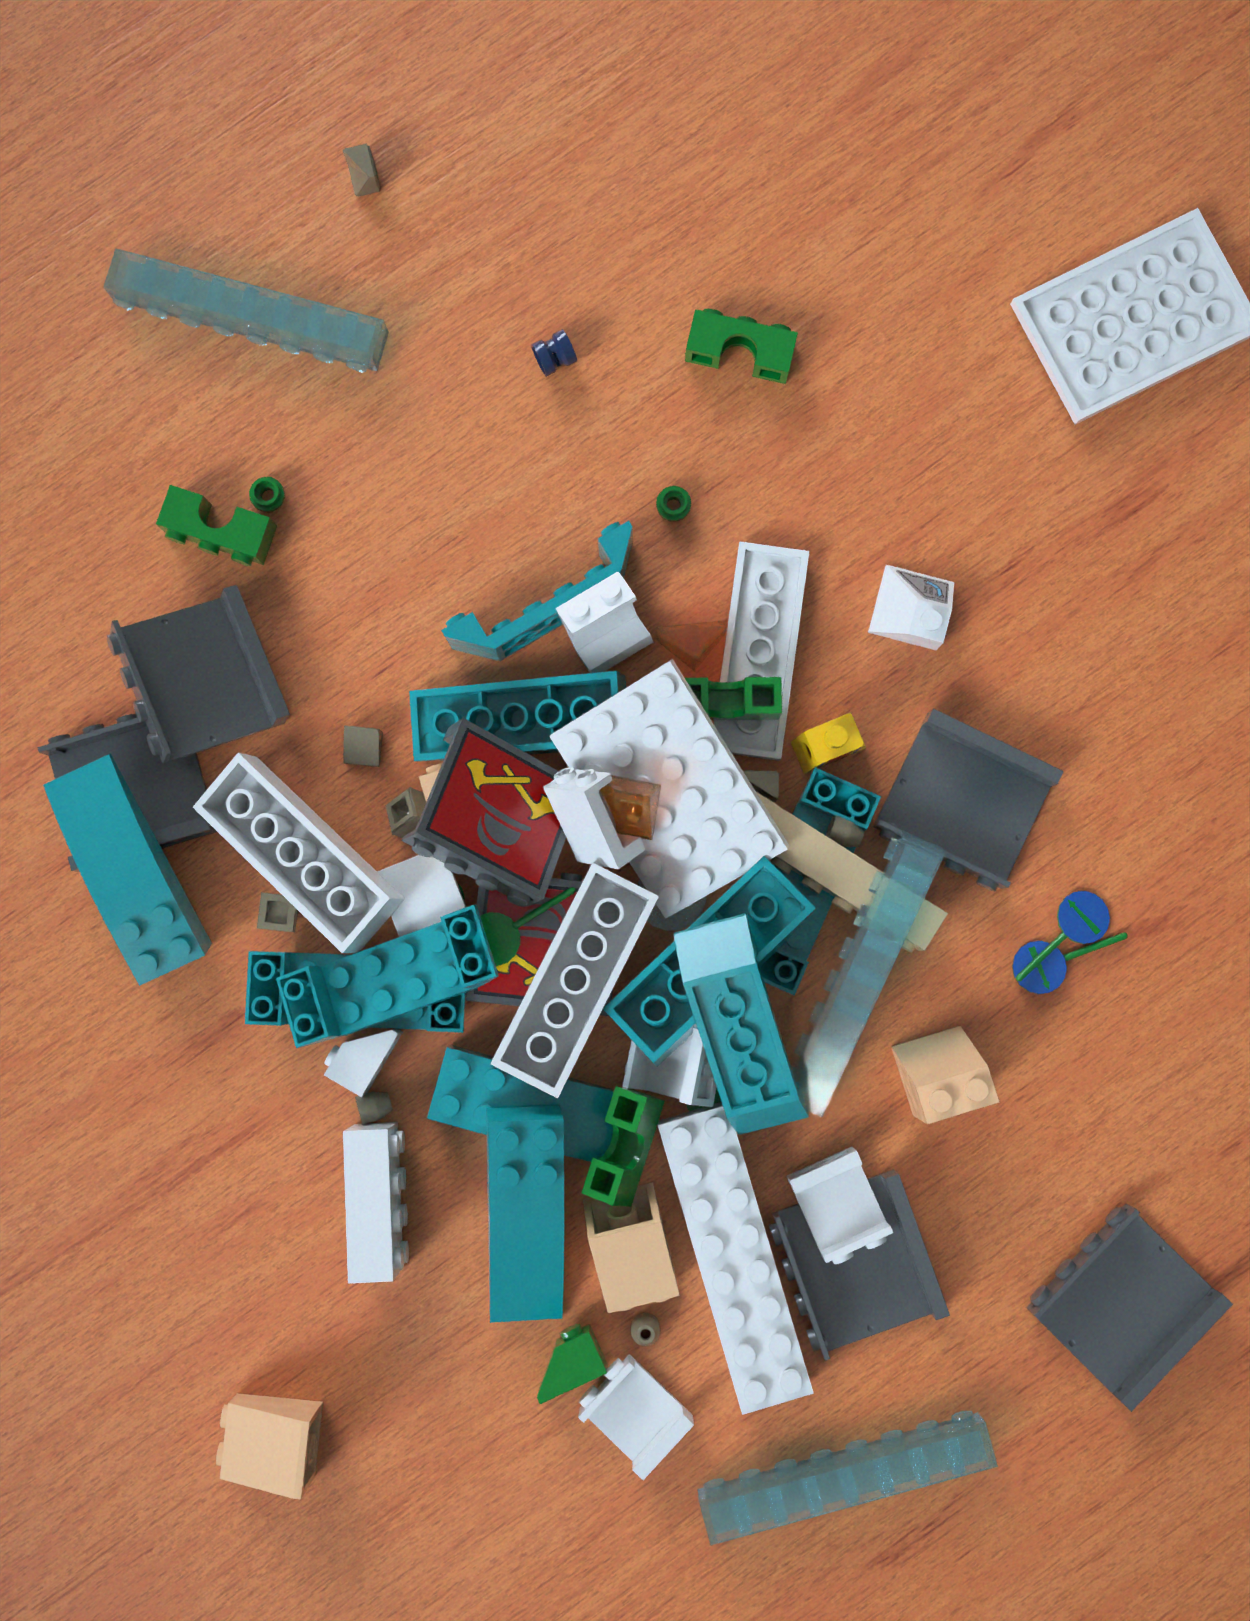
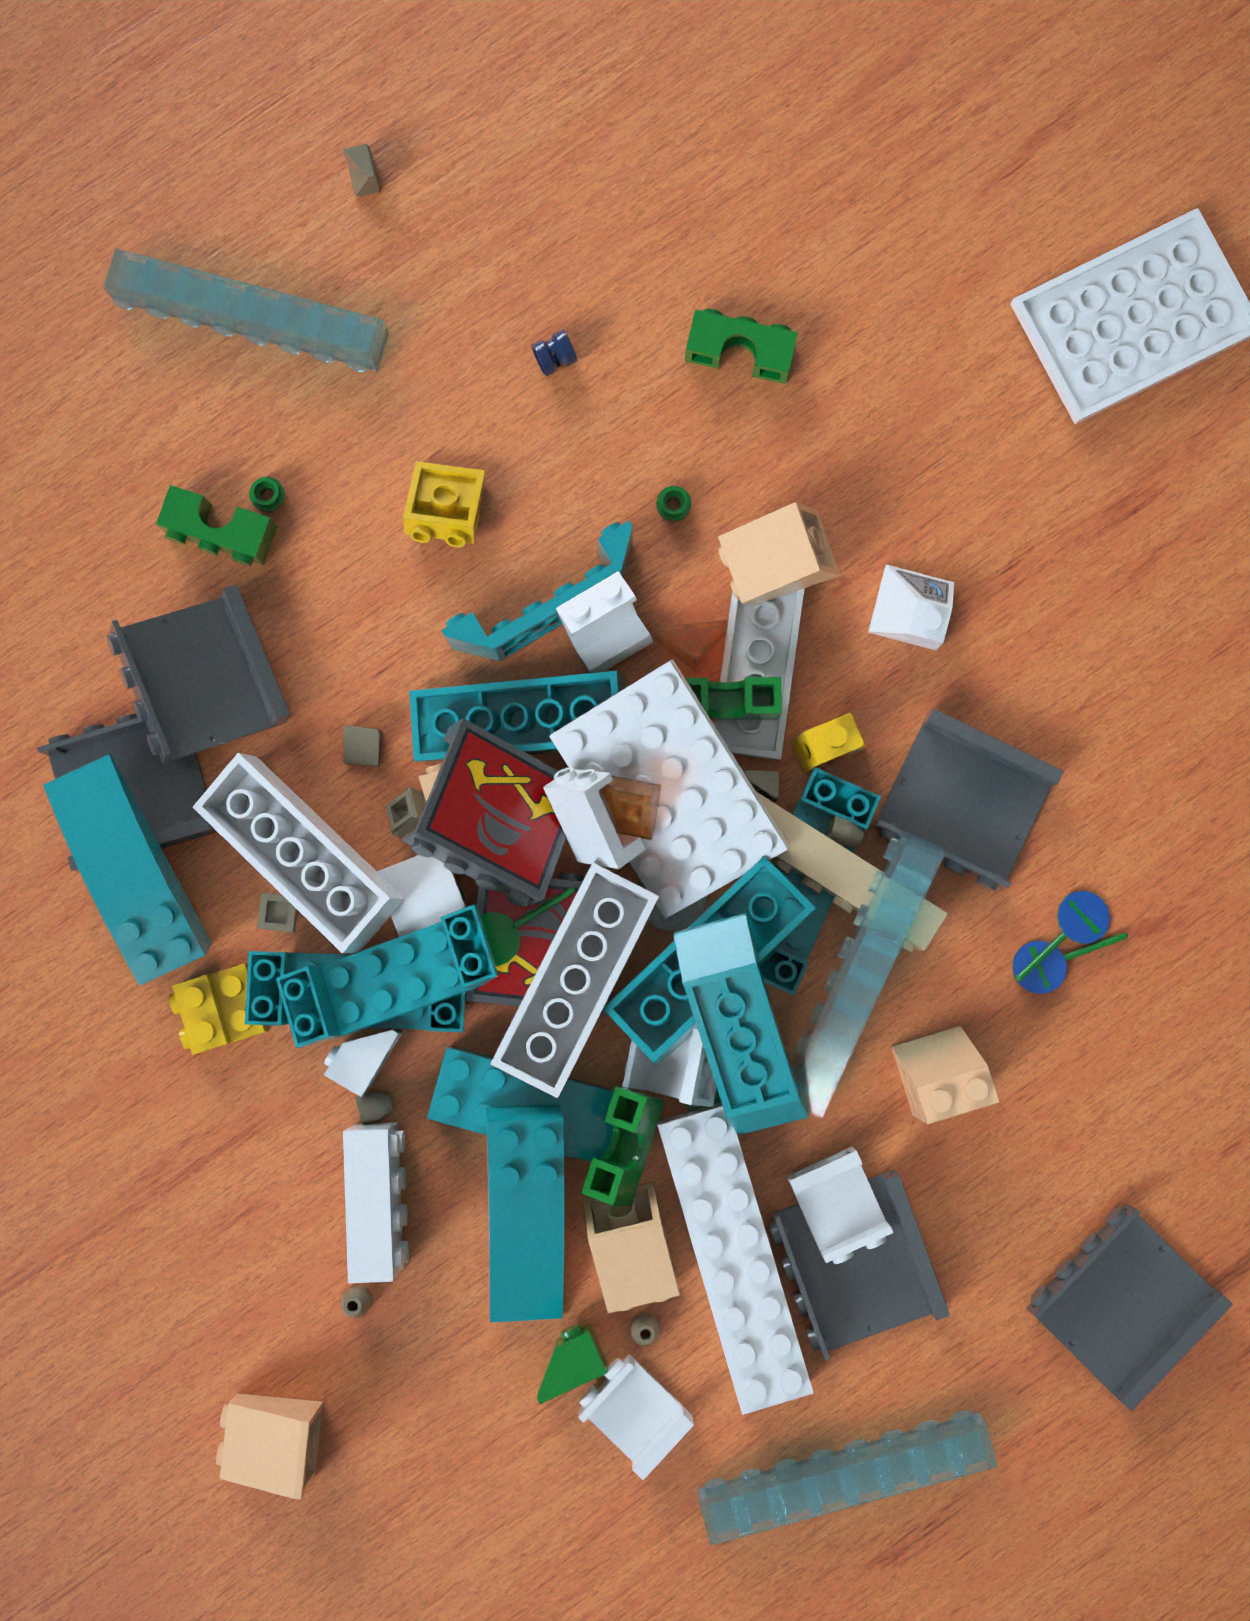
(213, 1010): none -> yellow plate
(361, 1296): none -> dark tan hose
(444, 503): none -> yellow plate
(778, 554): none -> light nougat slope

